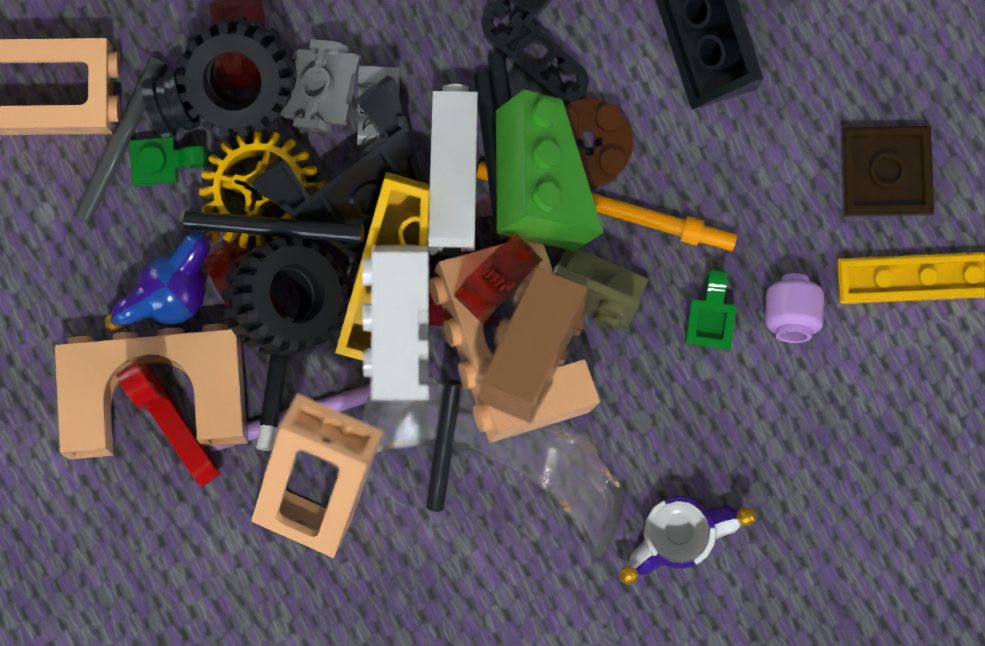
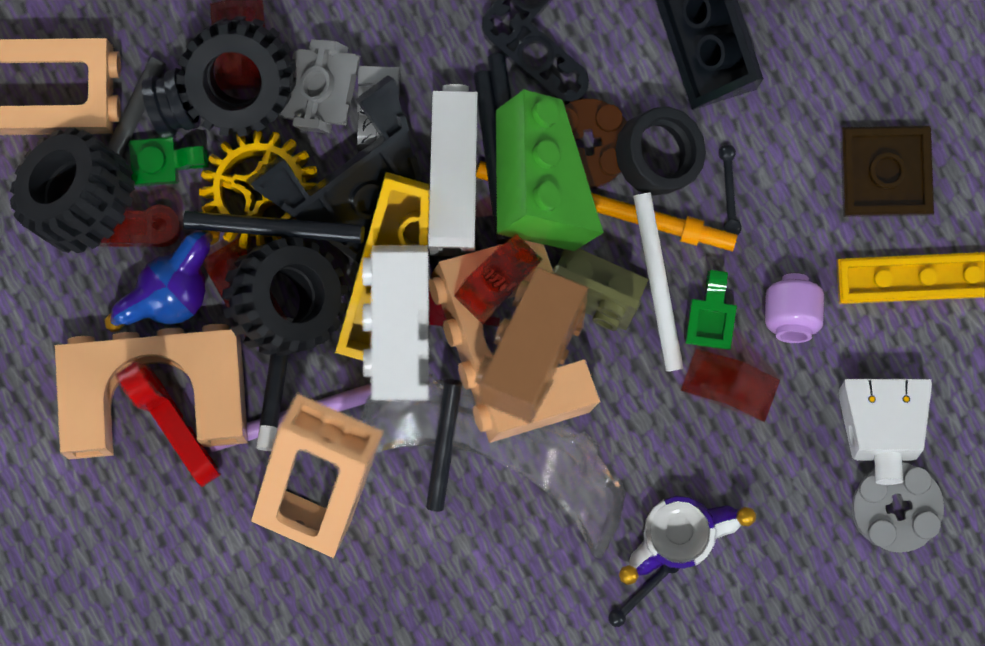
(72, 190): none -> black tyre
(149, 228): none -> clear red leg
(618, 616): none -> black hinge
(658, 281): none -> white bar
(686, 135): none -> black tyre
(727, 154): none -> black hinge
(730, 384): none -> clear red slope
(886, 422): none -> white torso
(920, 522): none -> light grey plate

